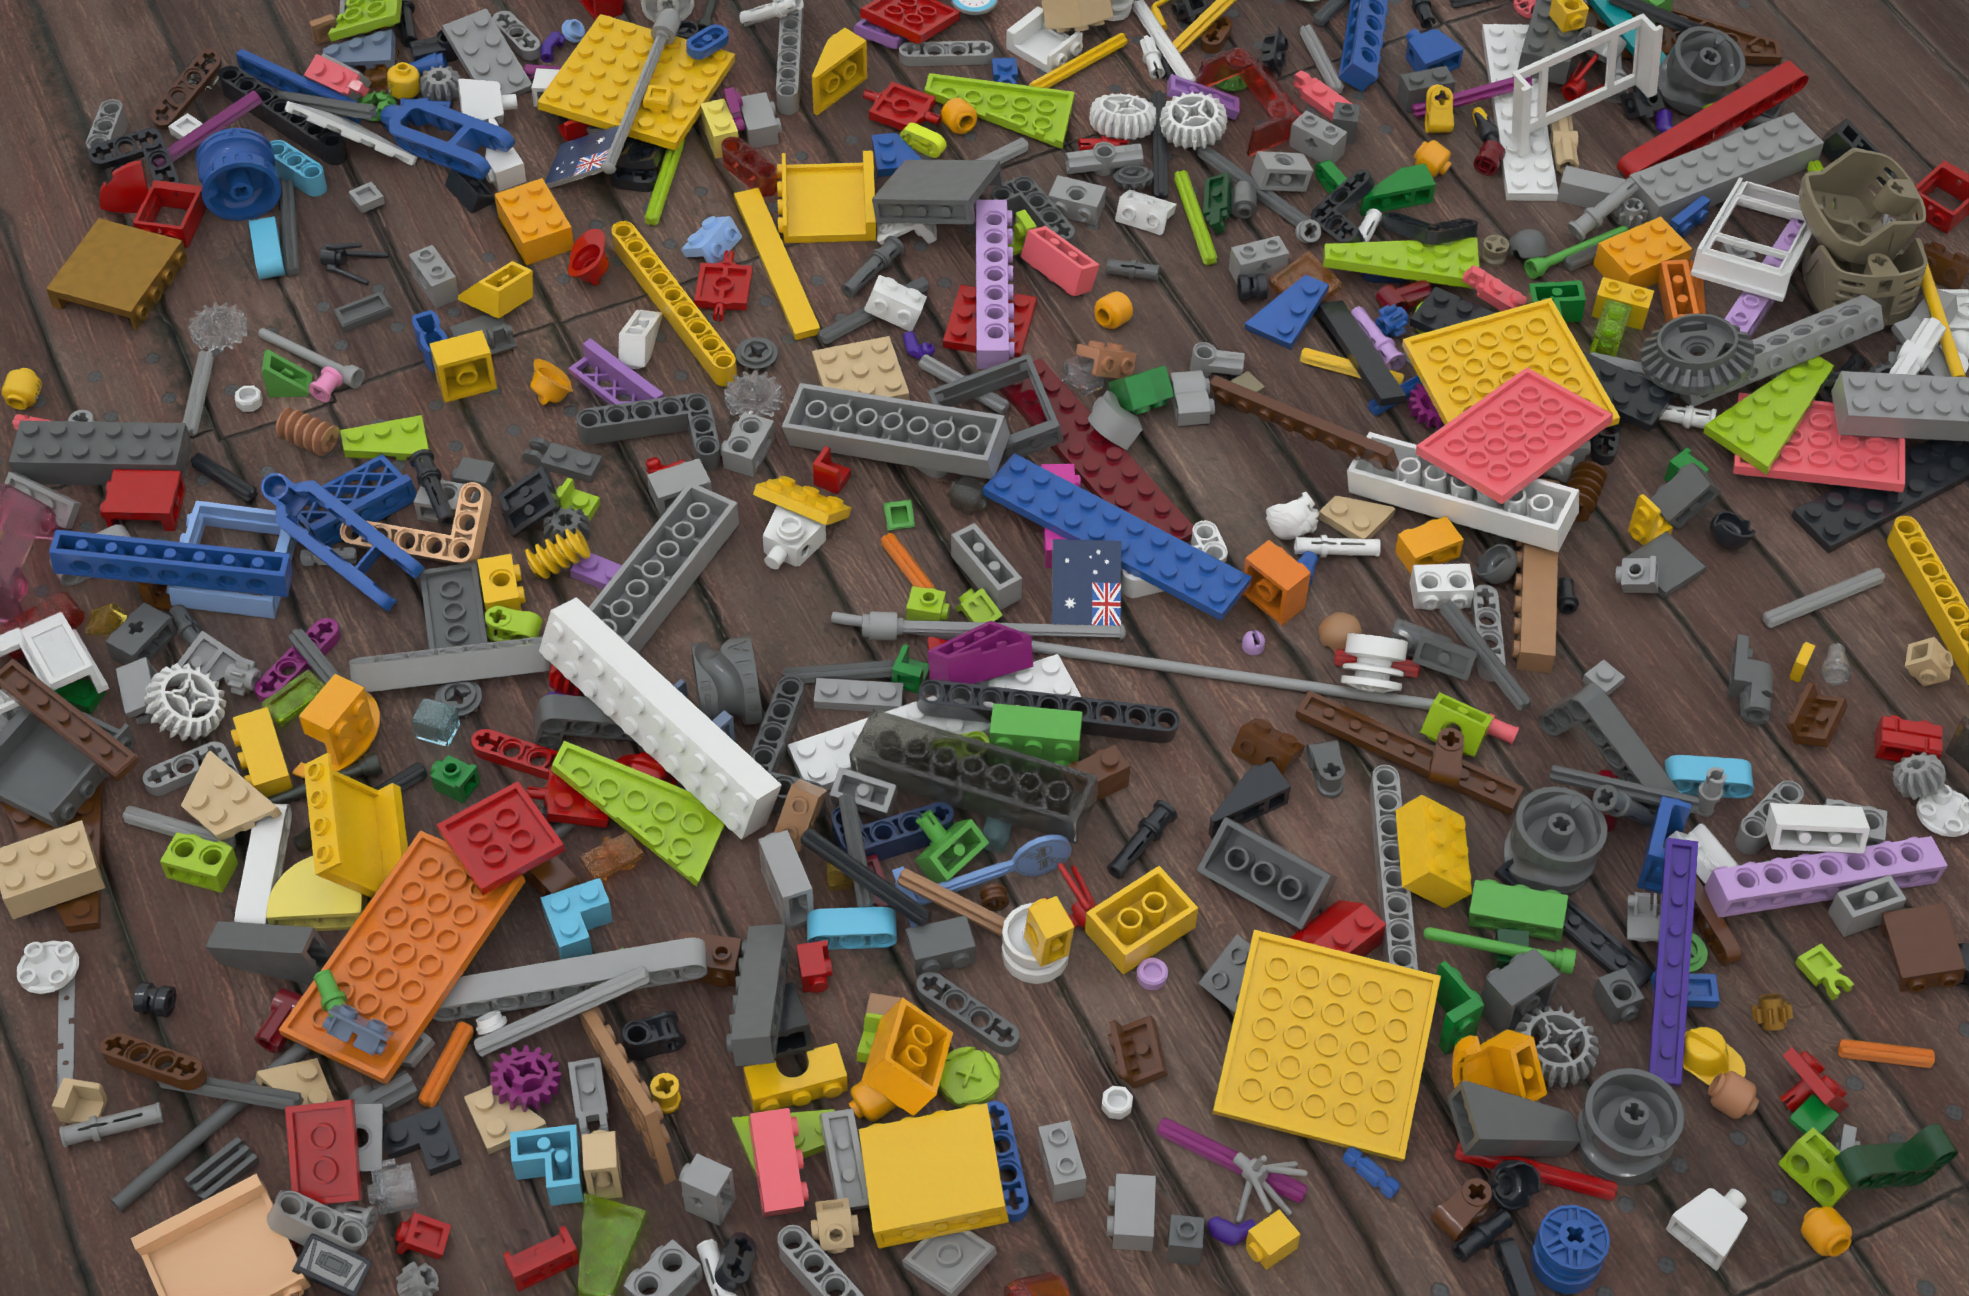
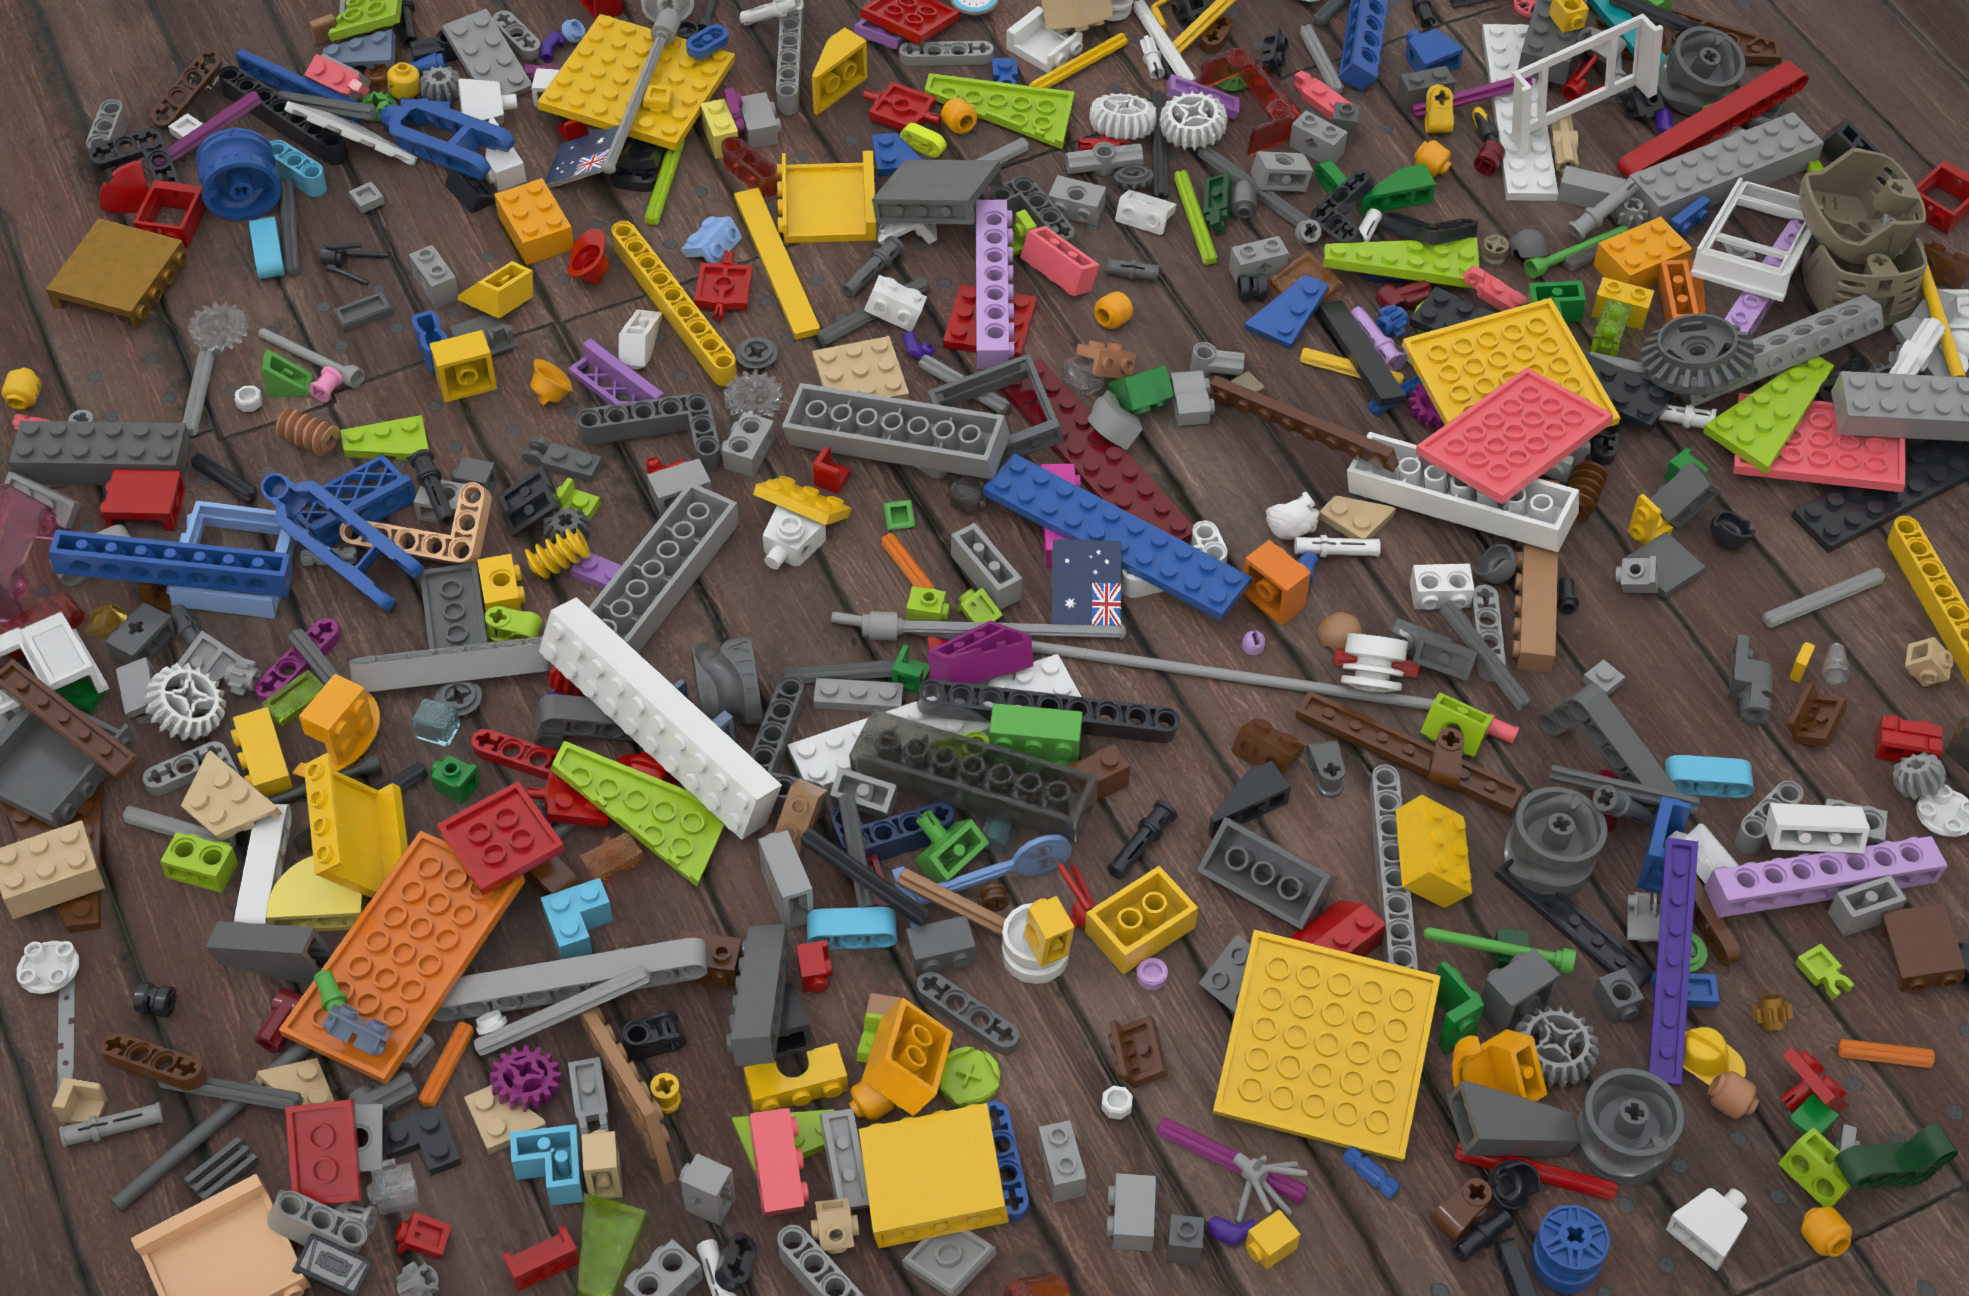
(836, 879): clear yellow slope -> none
(1429, 544): light orange brick -> none
(1518, 907): bright green brick -> none
(1711, 791): light grey pin -> none

